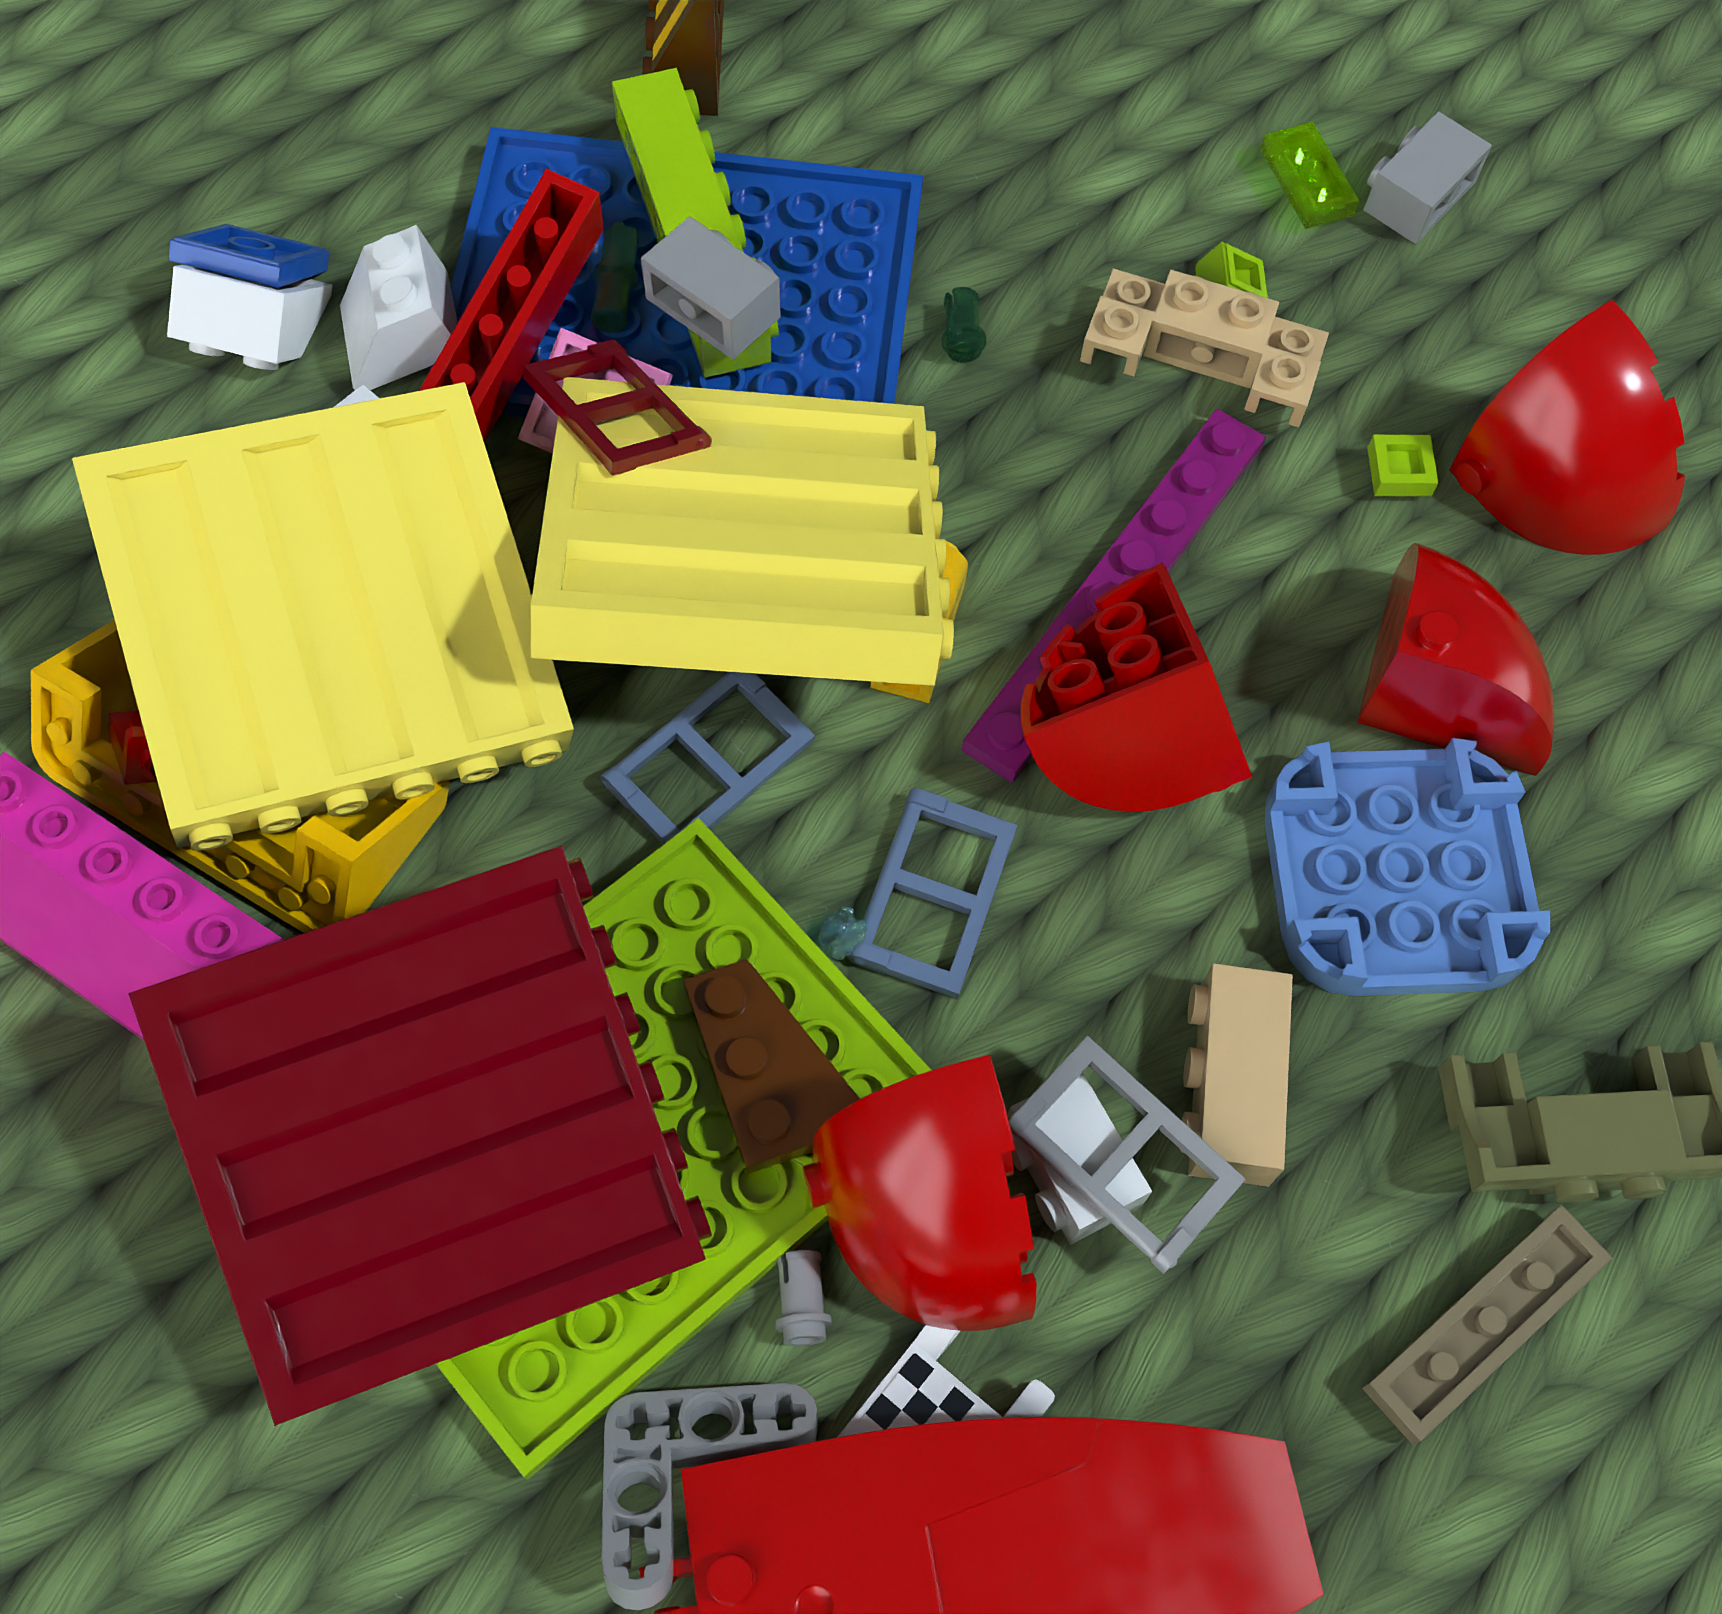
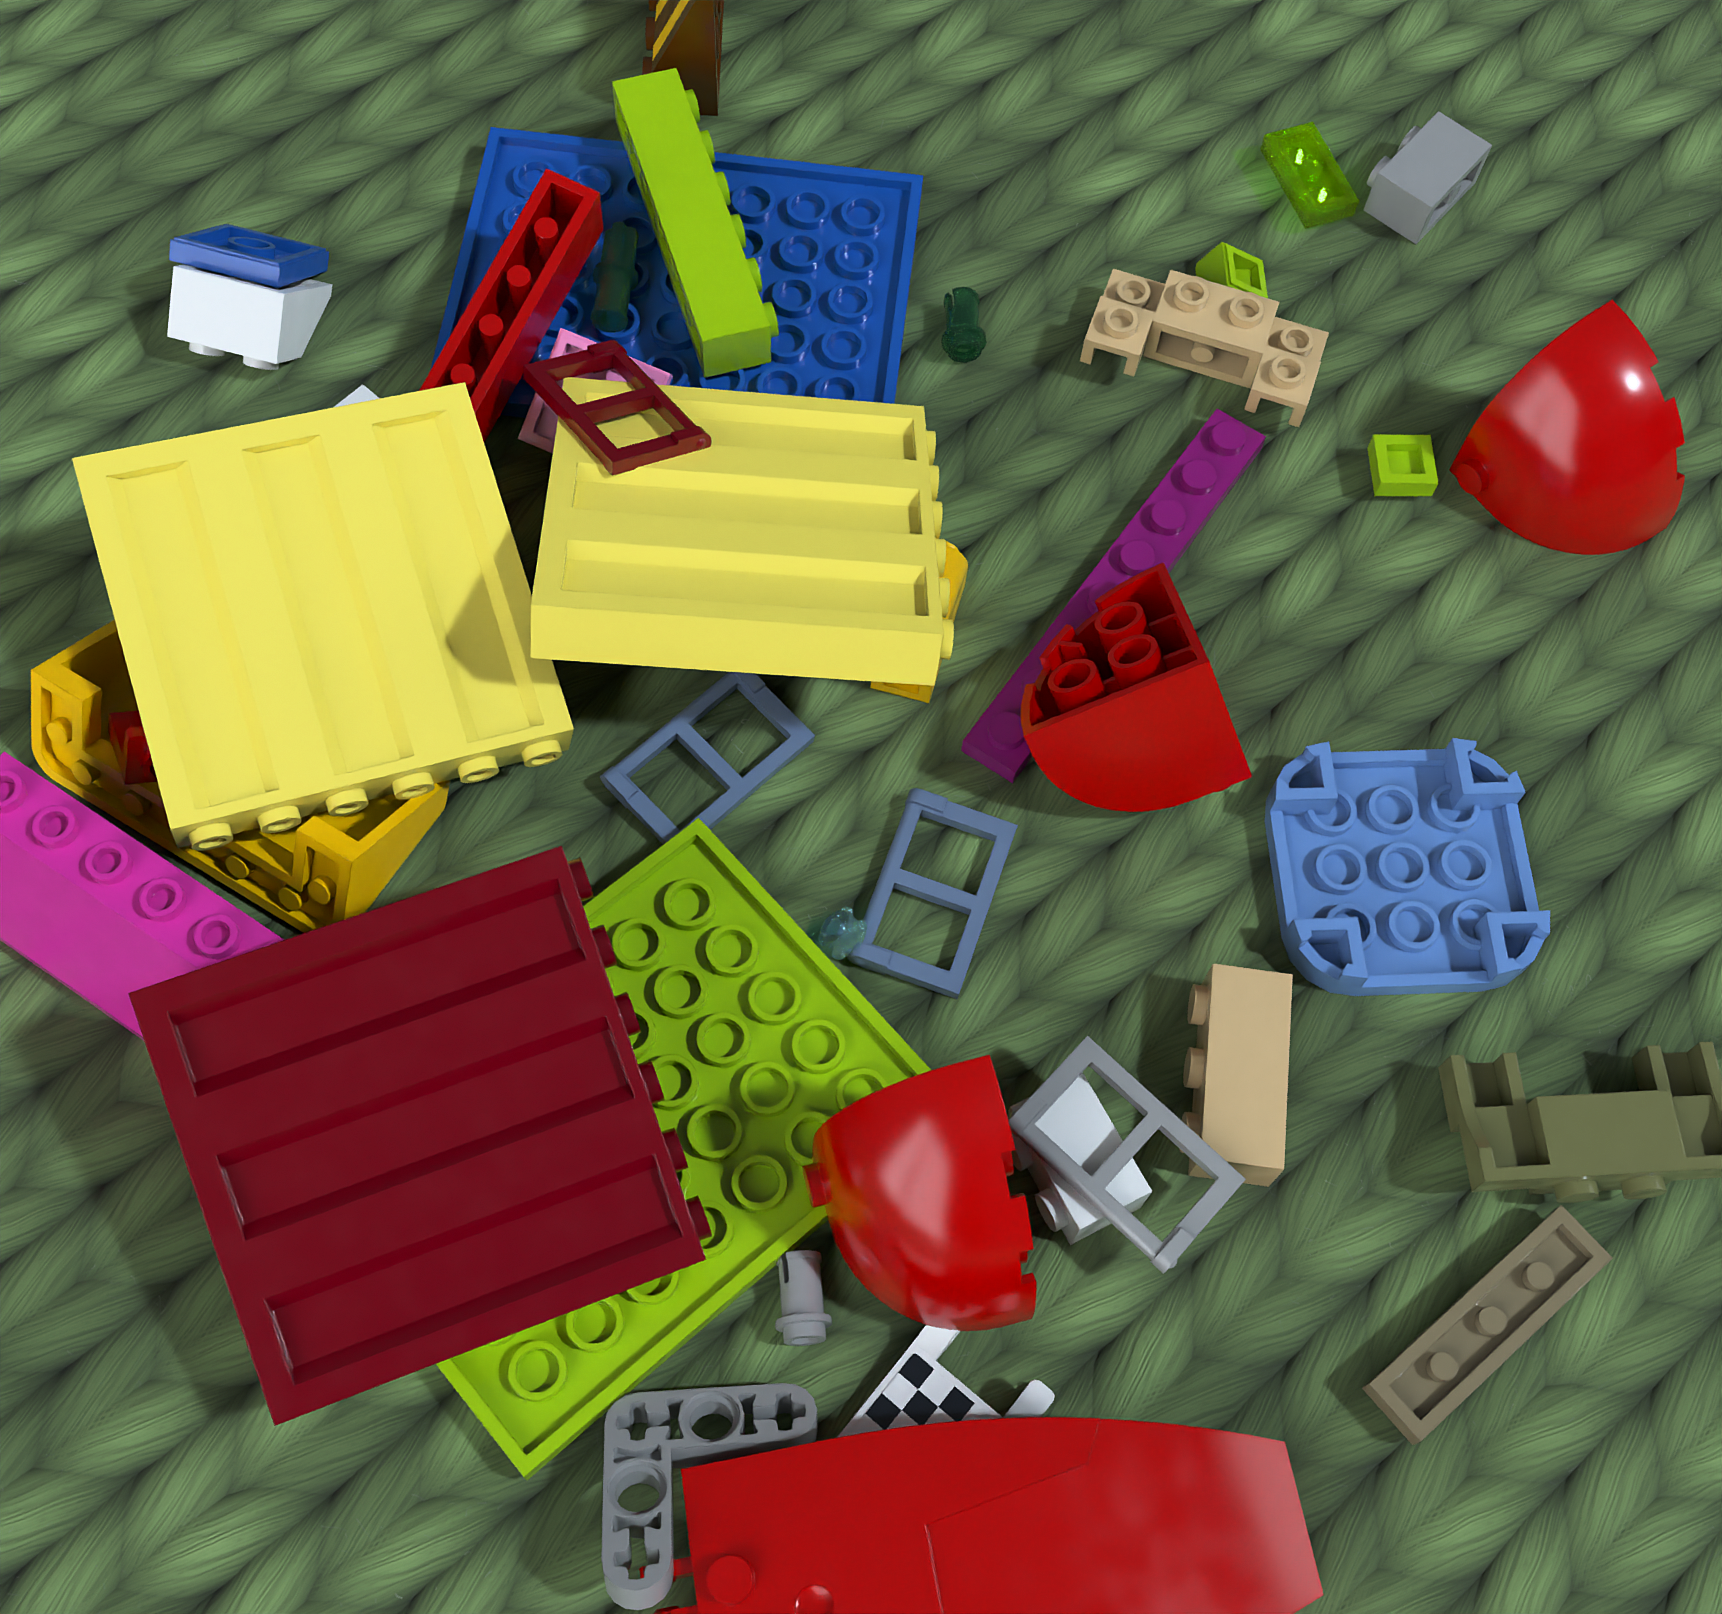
(396, 309): white slope -> none
(711, 287): light grey brick -> none
(764, 1065): reddish brown wing -> none
(1458, 665): red brick -> none

